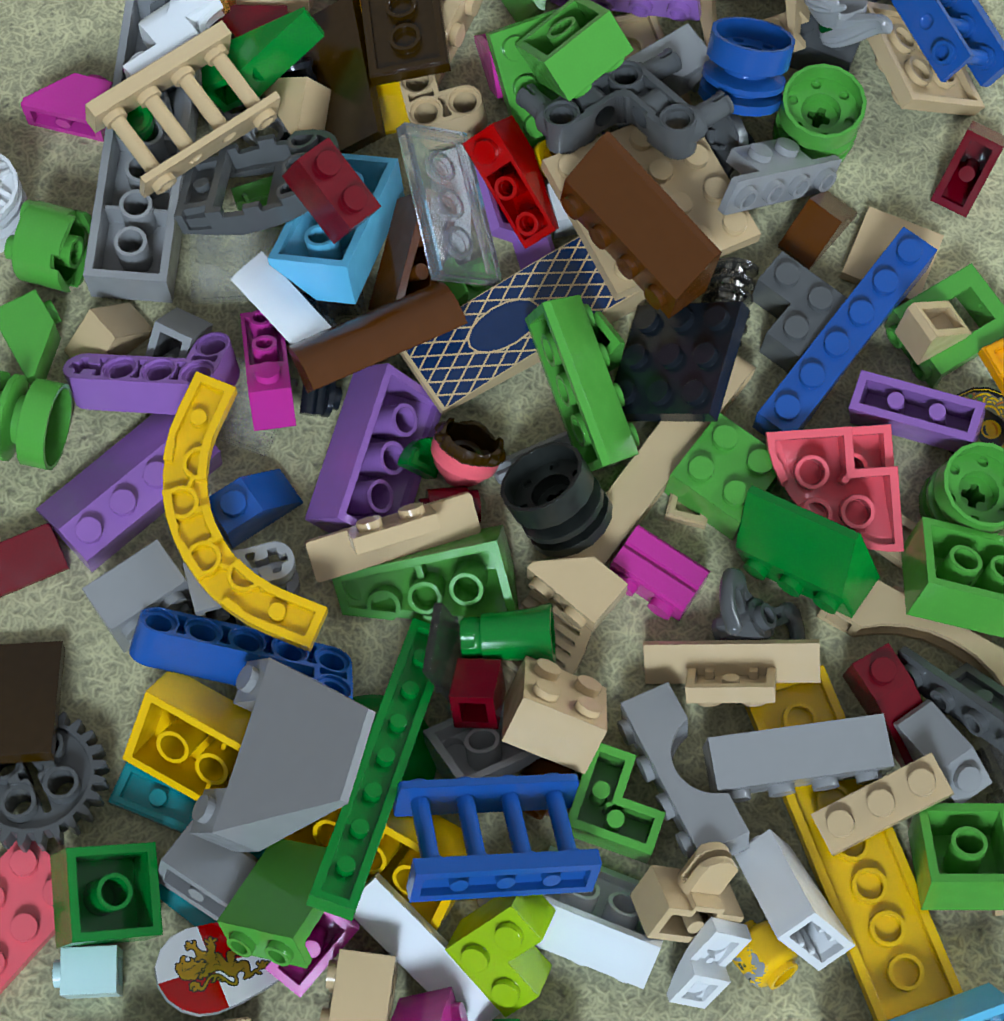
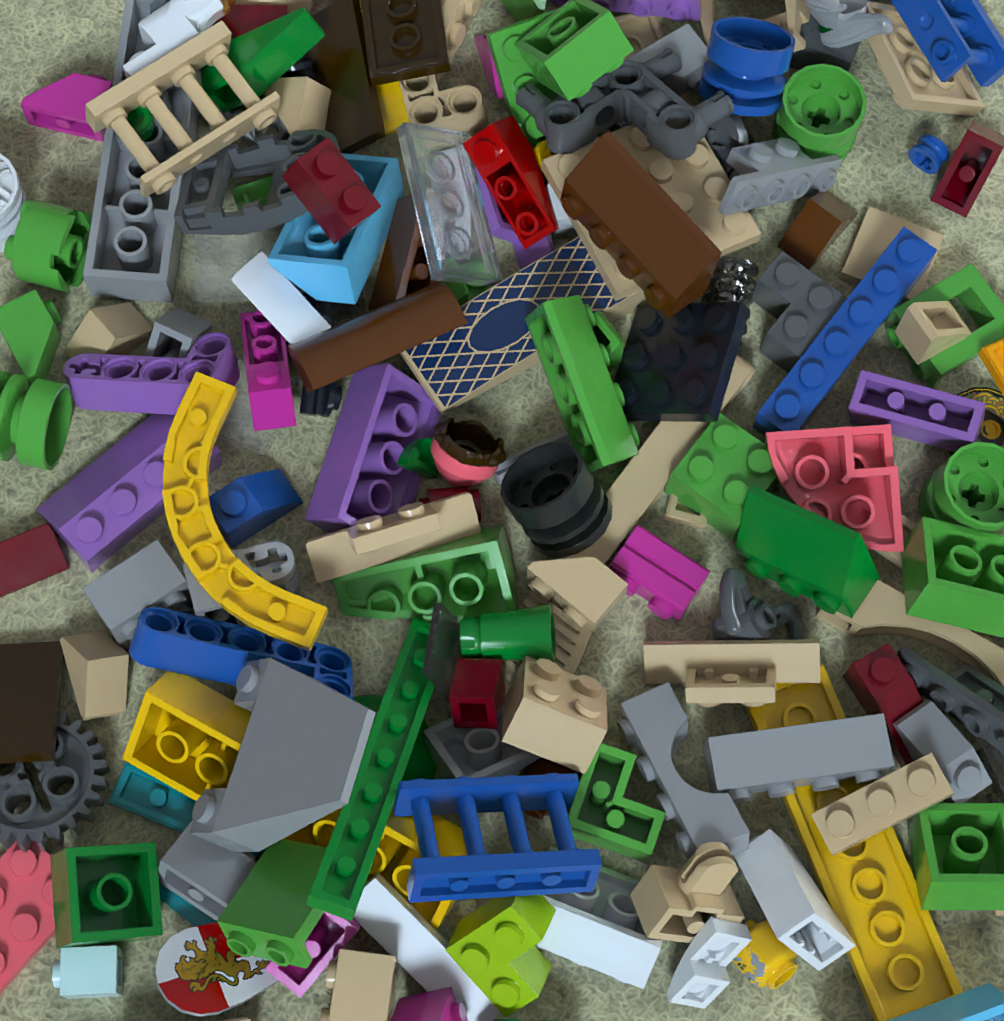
(97, 673): none -> tan slope
(929, 154): none -> blue bush

